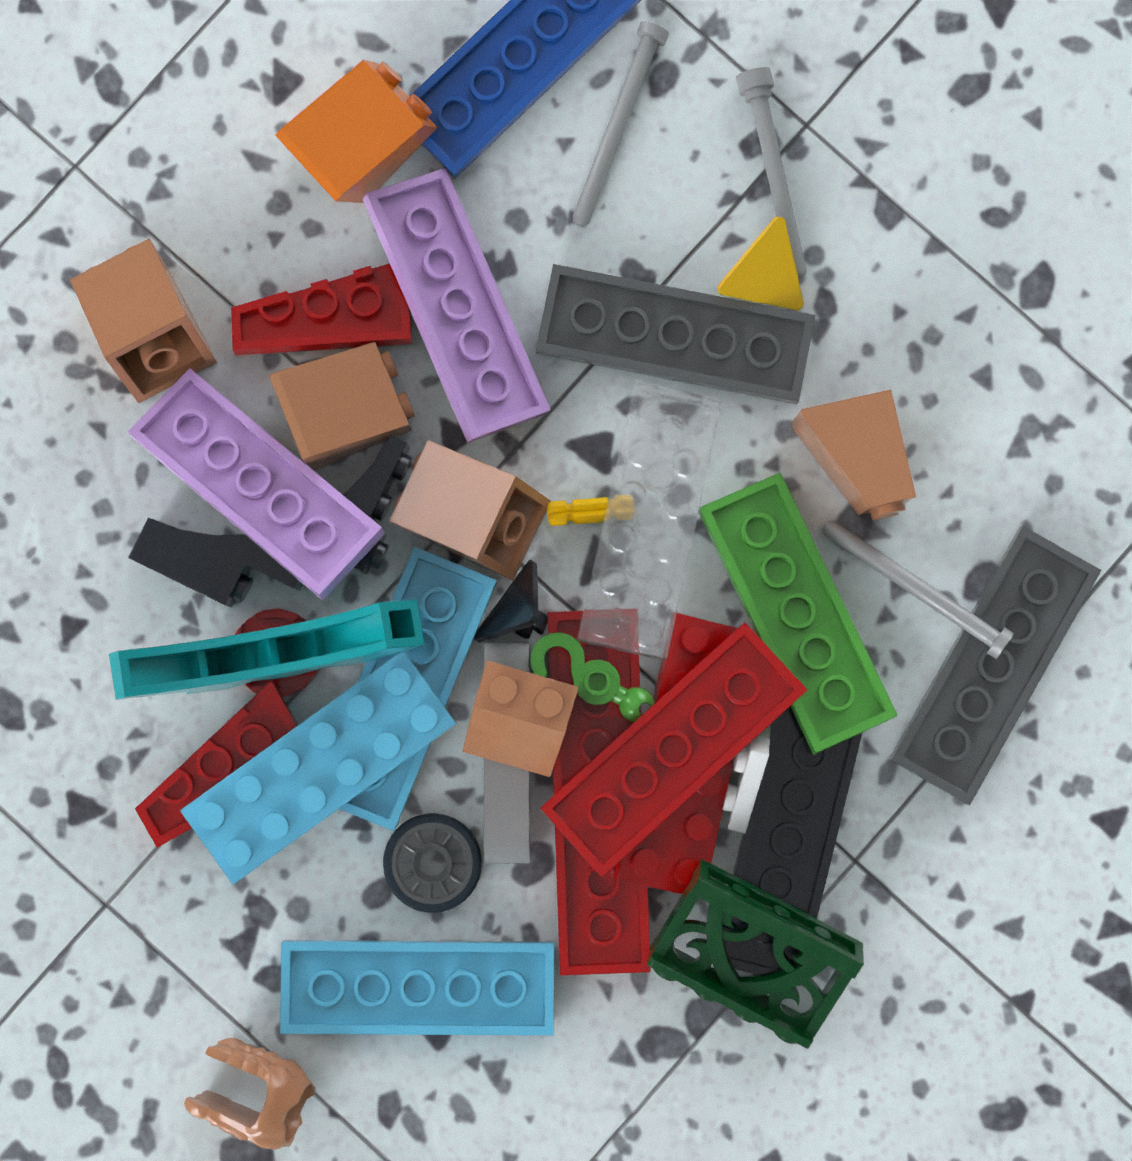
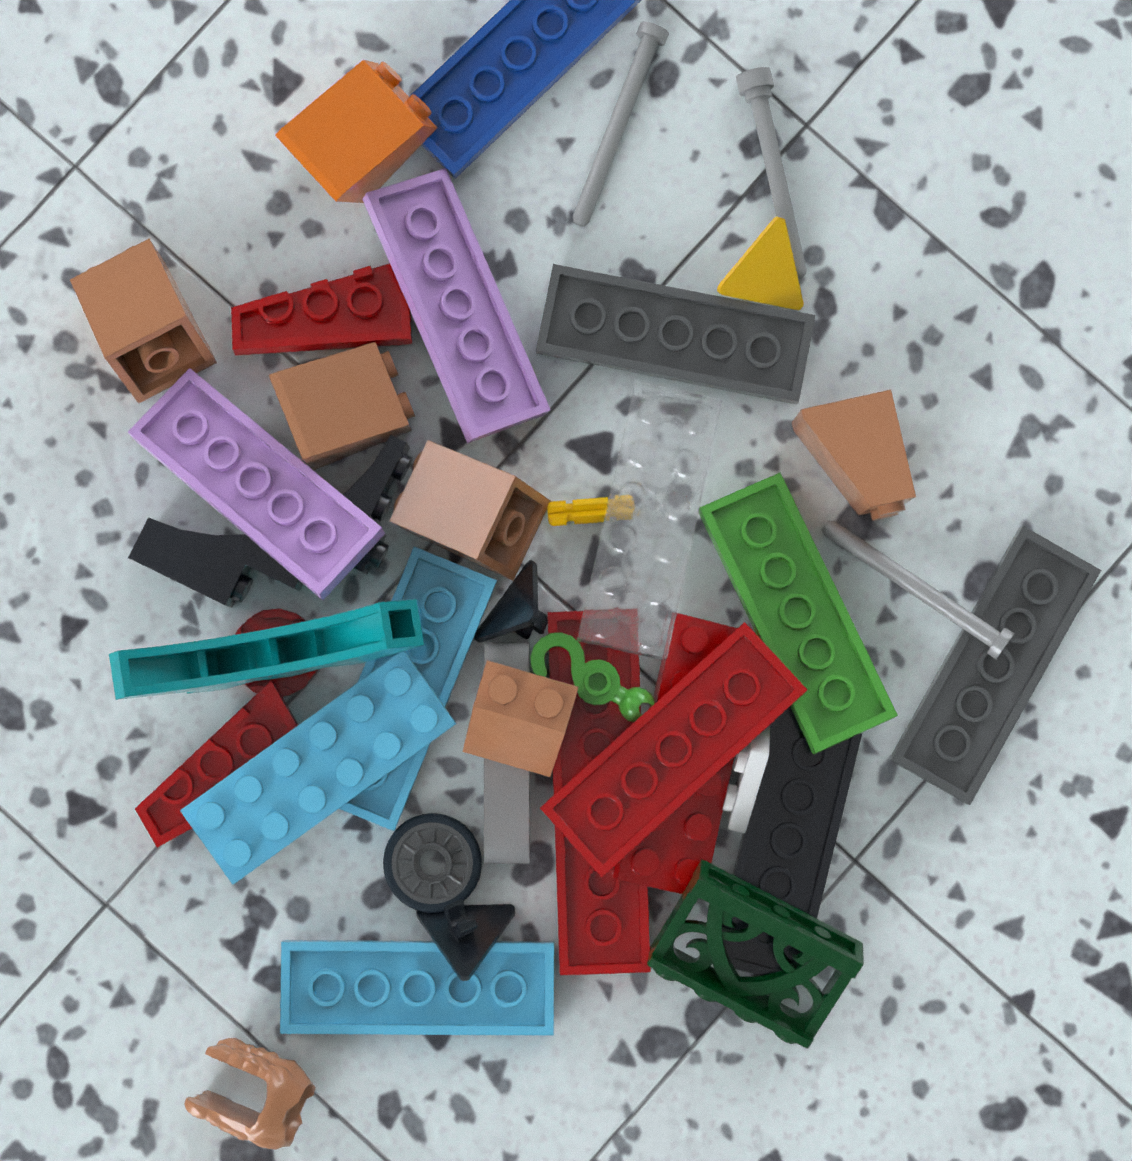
(466, 932): none -> black piece

